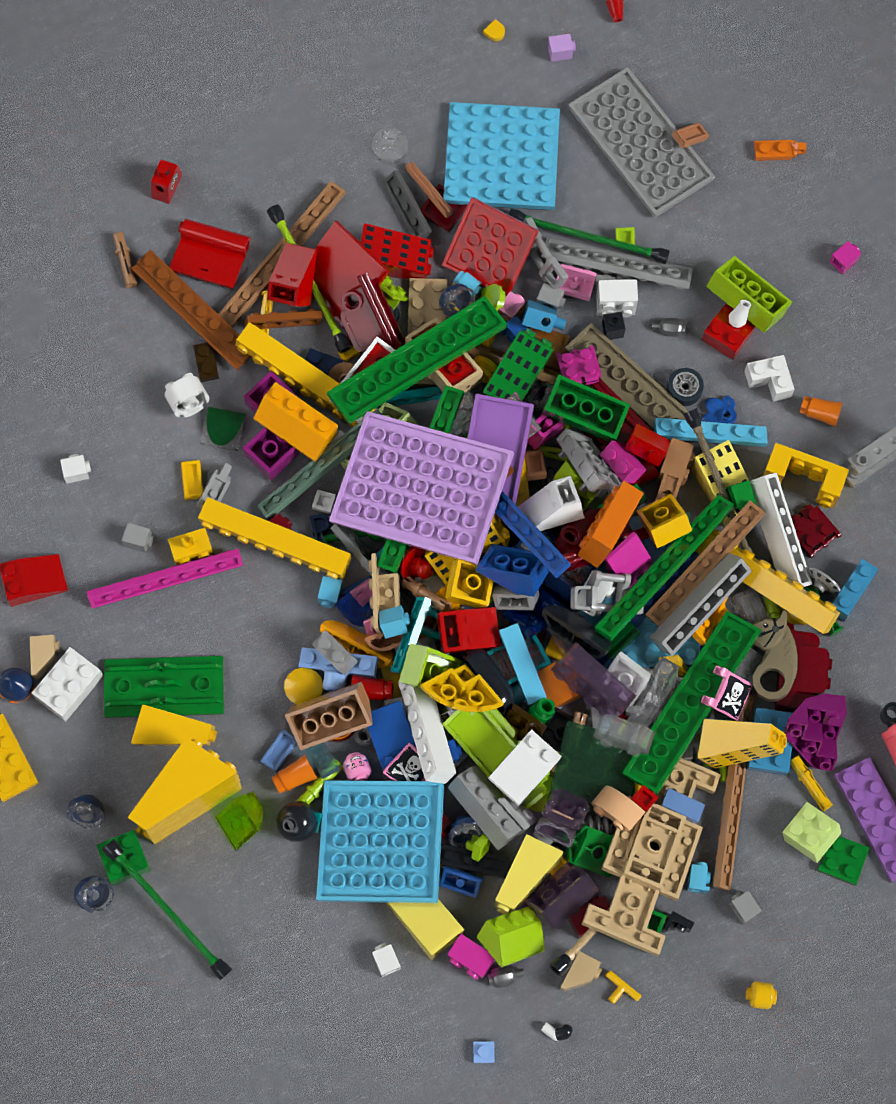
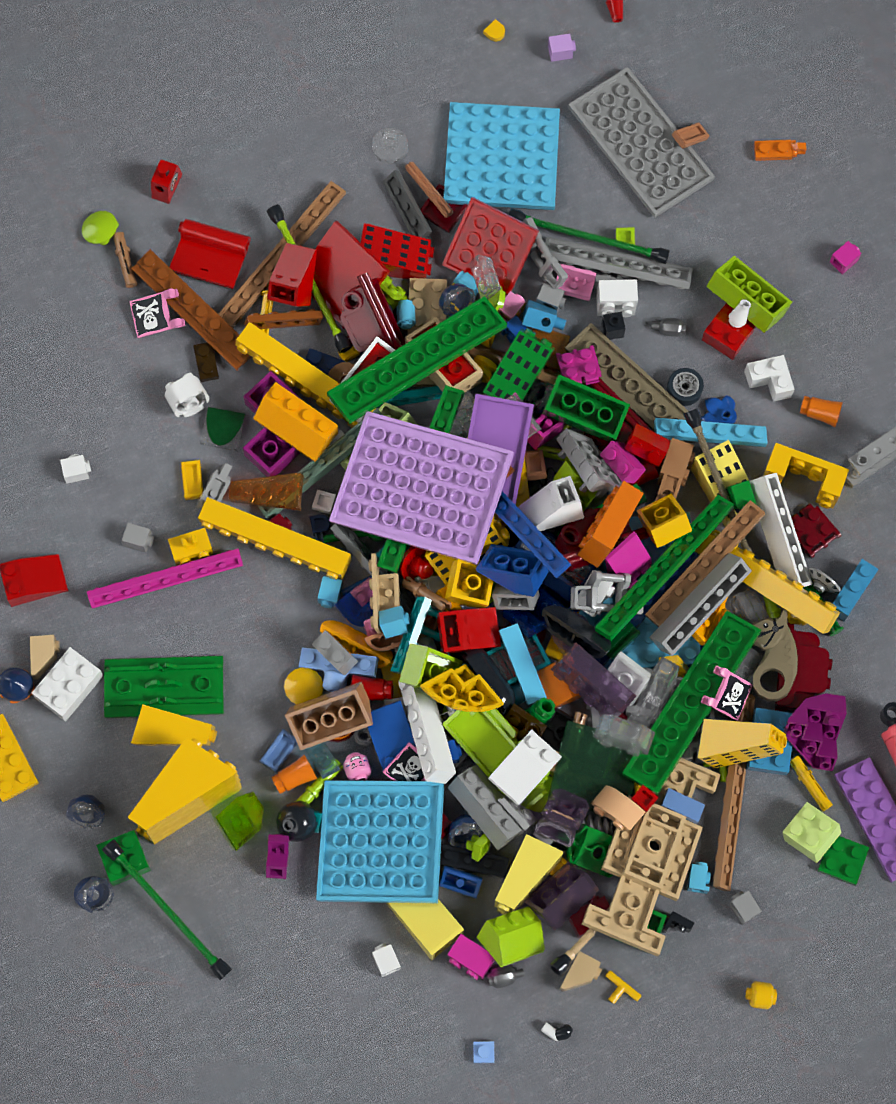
(99, 227): none -> lime dish
(152, 314): none -> flag
(271, 491): none -> clear orange wing
(277, 856): none -> magenta brick
(405, 314): none -> medium azure brick
(485, 277): none -> clear bracket

